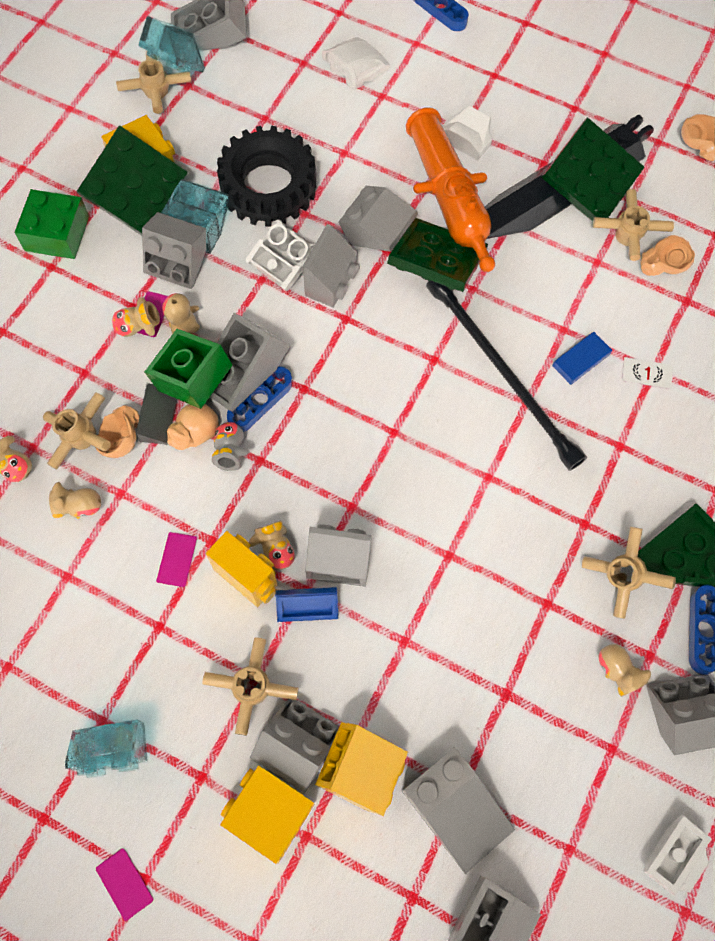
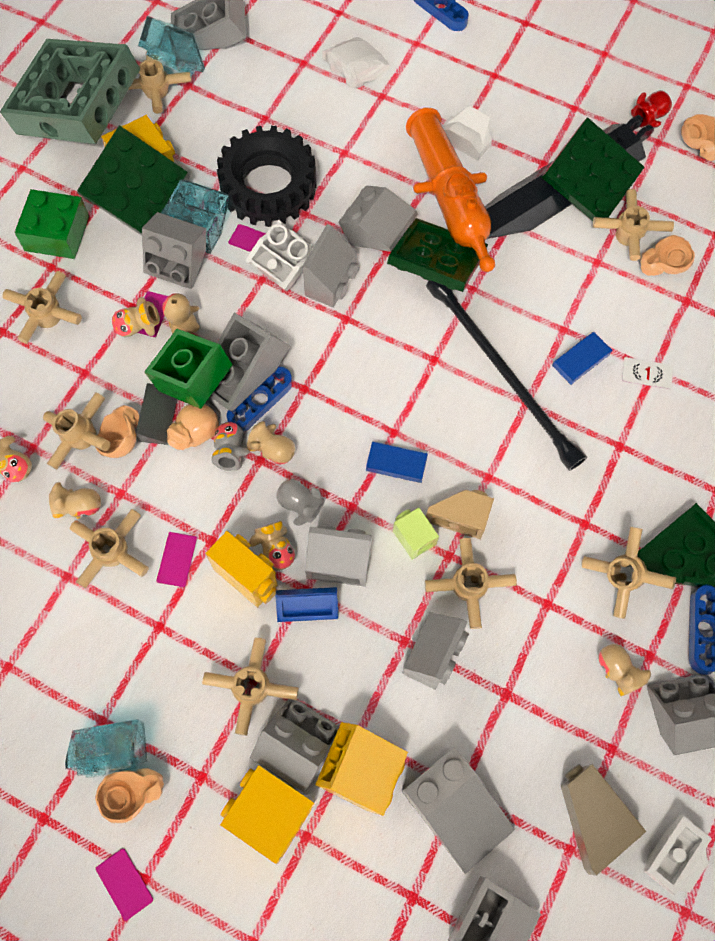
(36, 102): none -> sand green brick
(42, 307): none -> tan bar
(118, 552): none -> tan bar
(126, 793): none -> light nougat hair
(245, 237): none -> dark pink sticker
(273, 447): none -> tan animal
(298, 498): none -> light grey animal
(396, 462): none -> blue tile
(415, 532): none -> yellowish green brick
(432, 653): none -> light grey slope
(463, 513): none -> tan slope
(478, 575): none -> tan bar
(598, 818): none -> dark tan slope
(652, 107): none -> red animal

